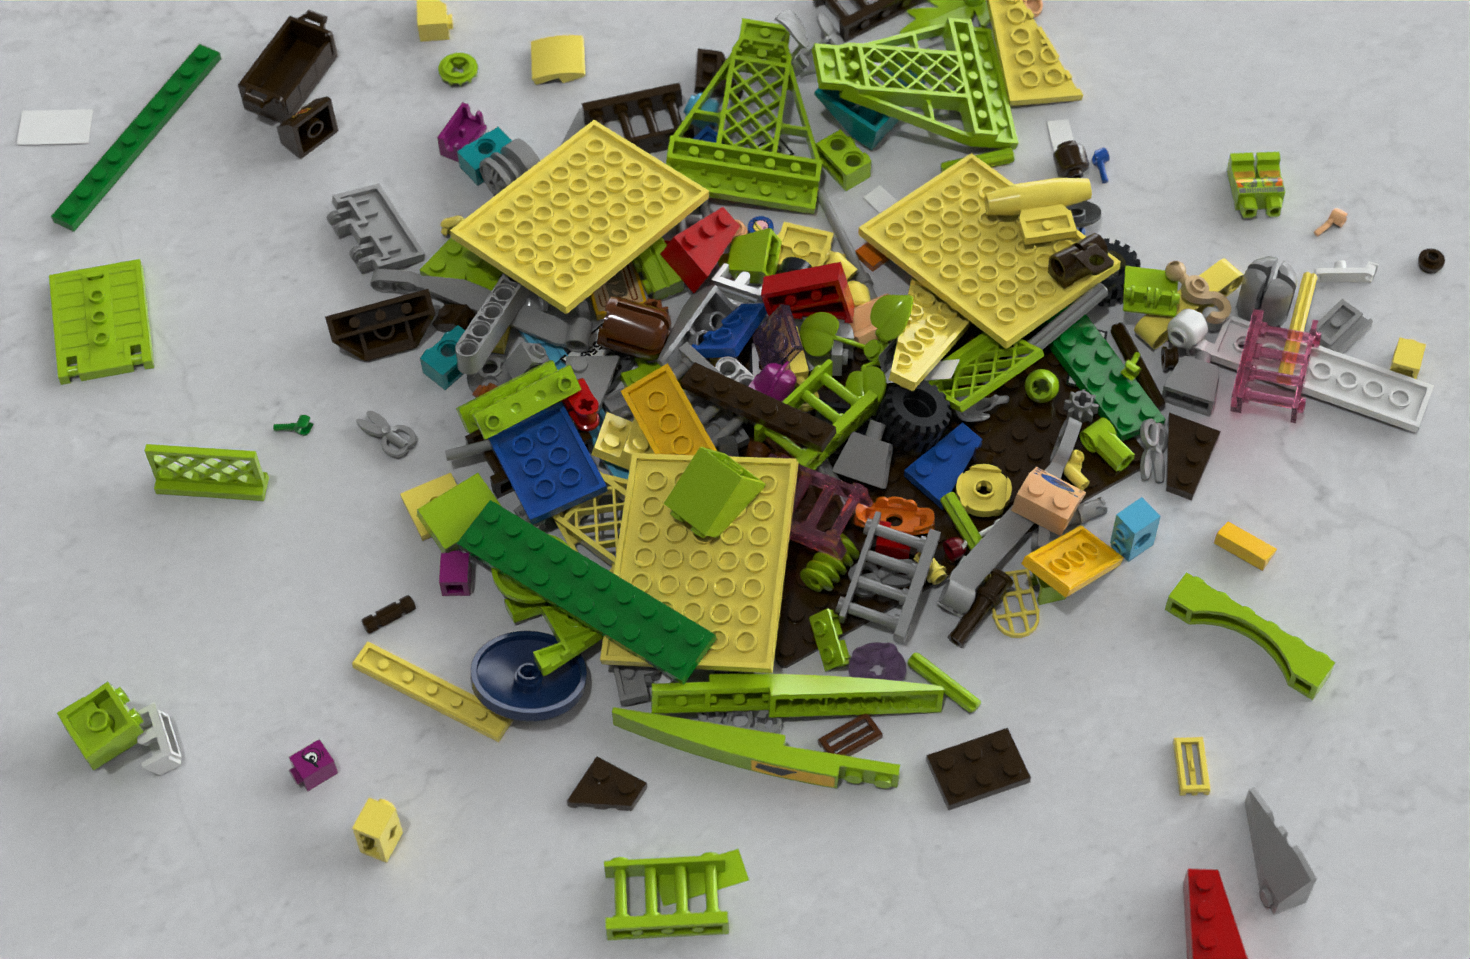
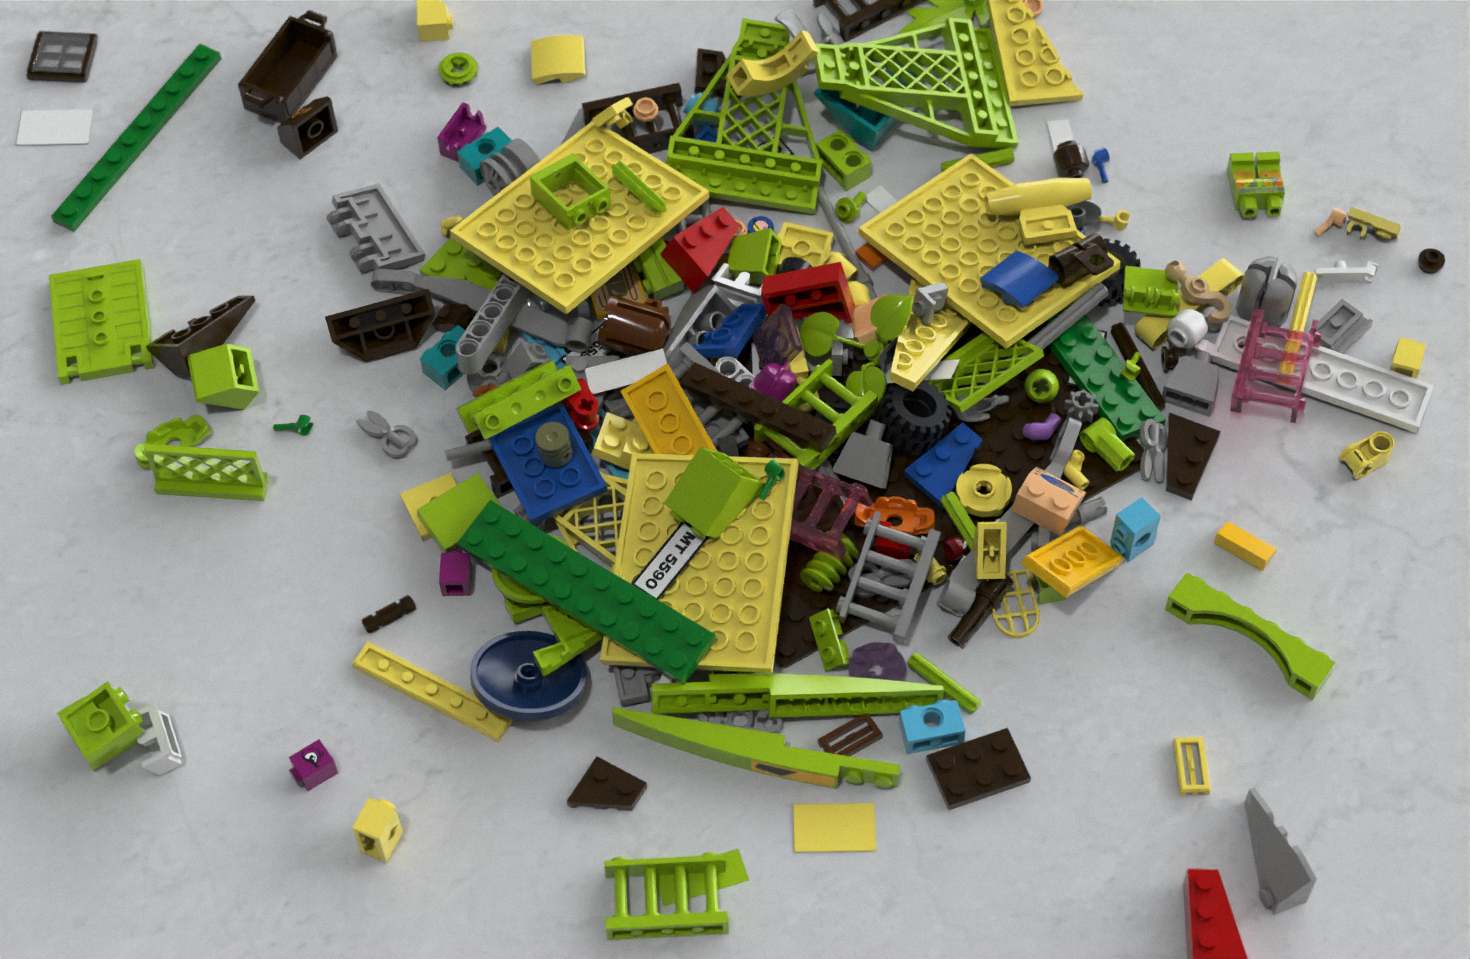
(62, 56): none -> clear piece
(188, 432): none -> lime piece
(202, 334): none -> dark brown wedge
(224, 376): none -> lime slope
(554, 444): none -> olive piece
(569, 170): none -> lime window
(615, 114): none -> light yellow plate
(623, 371): none -> white sticker
(639, 188): none -> lime axle
(645, 110): none -> light nougat plate
(669, 561): none -> white sticker
(775, 473): none -> green hand
(776, 72): none -> light yellow arch
(834, 827): none -> light yellow sticker
(849, 209): none -> lime plate
(920, 738): none -> medium azure brick
(928, 300): none -> light grey bracket
(990, 550): none -> light yellow slope
(1019, 279): none -> blue slope
(1042, 431): none -> medium lavender arm
(1119, 221): none -> light yellow hand
(1365, 457): none -> light yellow piece
(1383, 227): none -> light yellow plate

